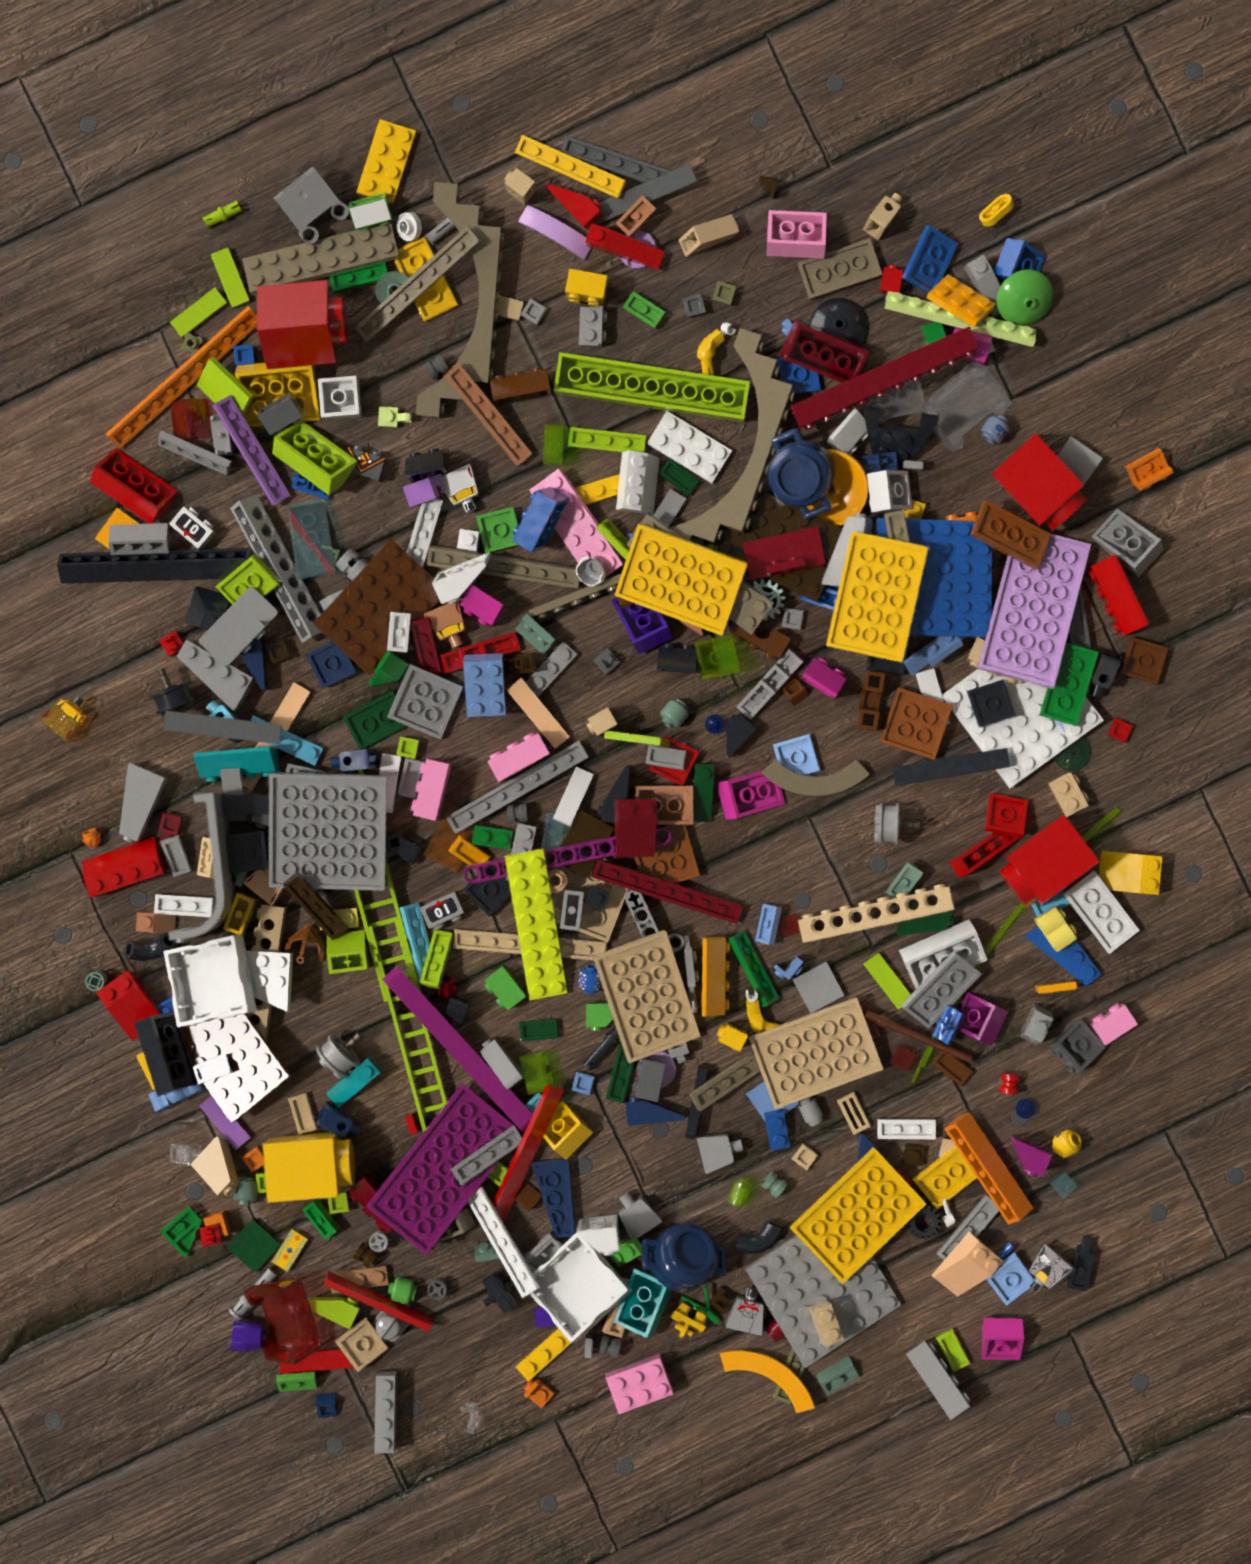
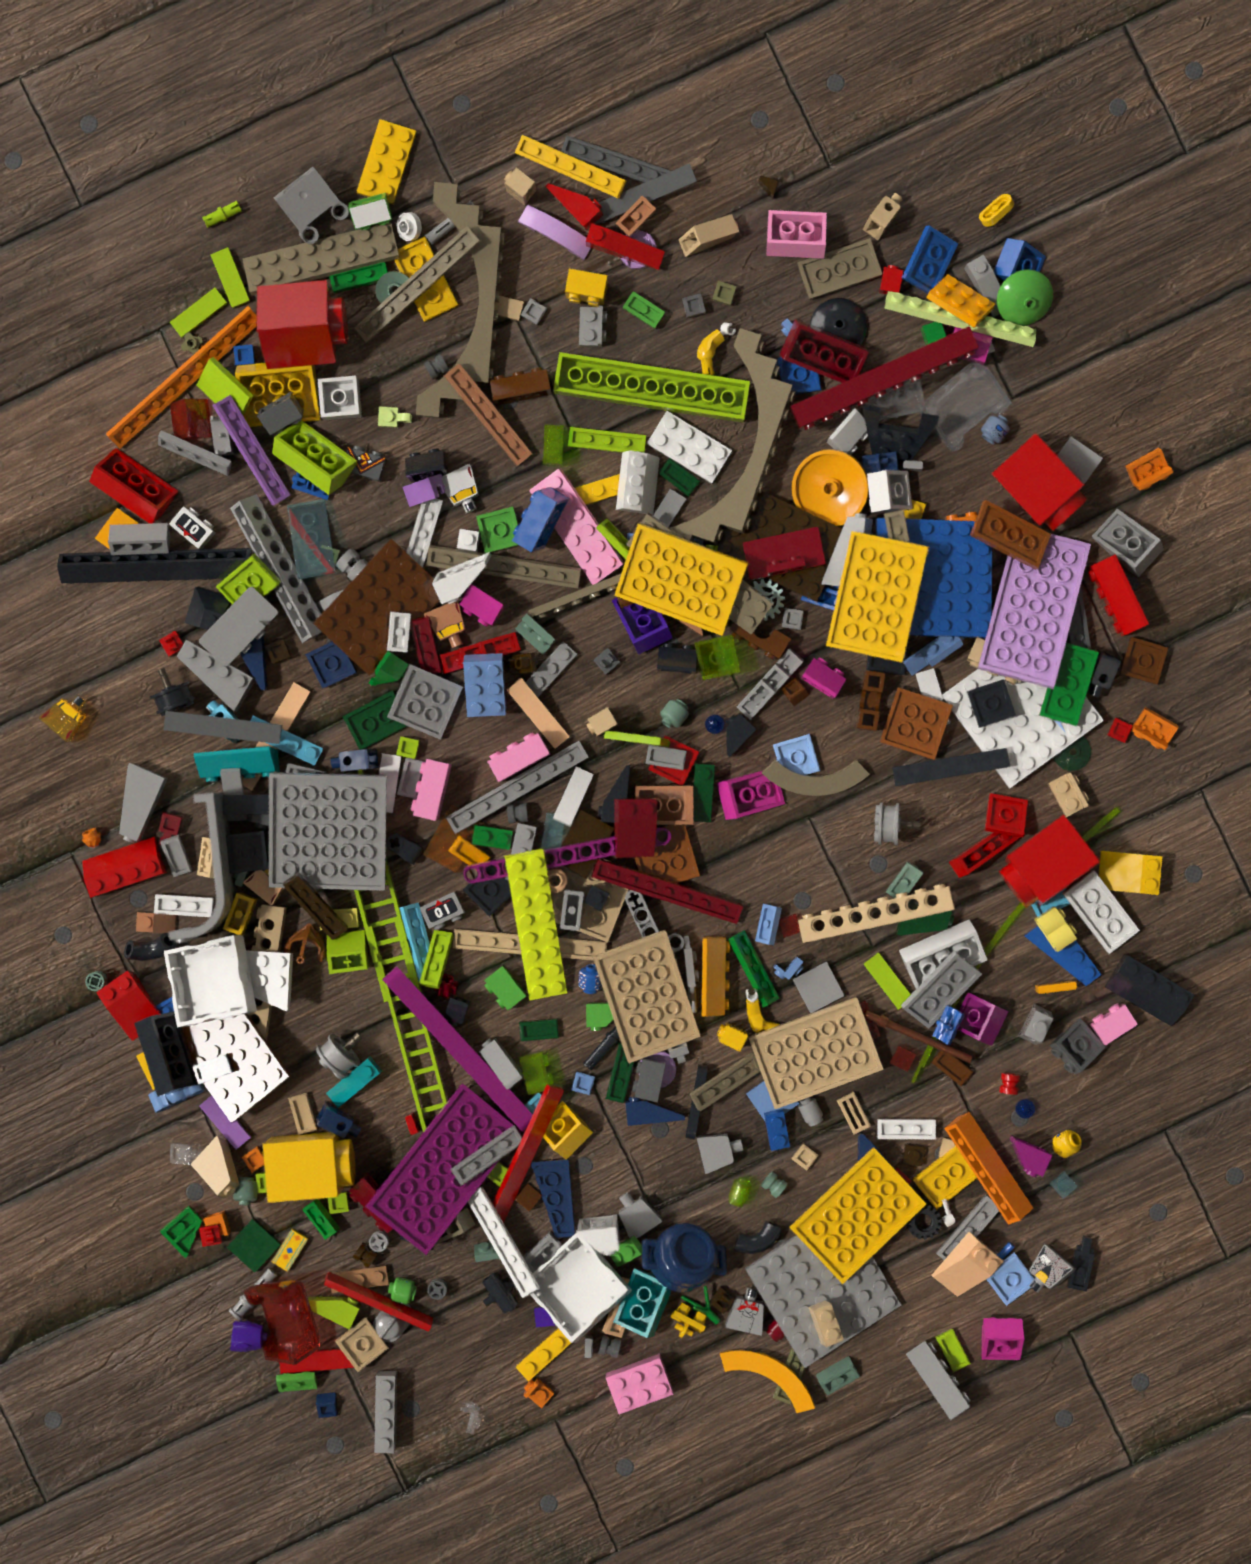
(590, 571): light grey hair -> none
(801, 473): dark blue piece -> none
(1149, 990): none -> black slope
(1154, 728): none -> orange bracket

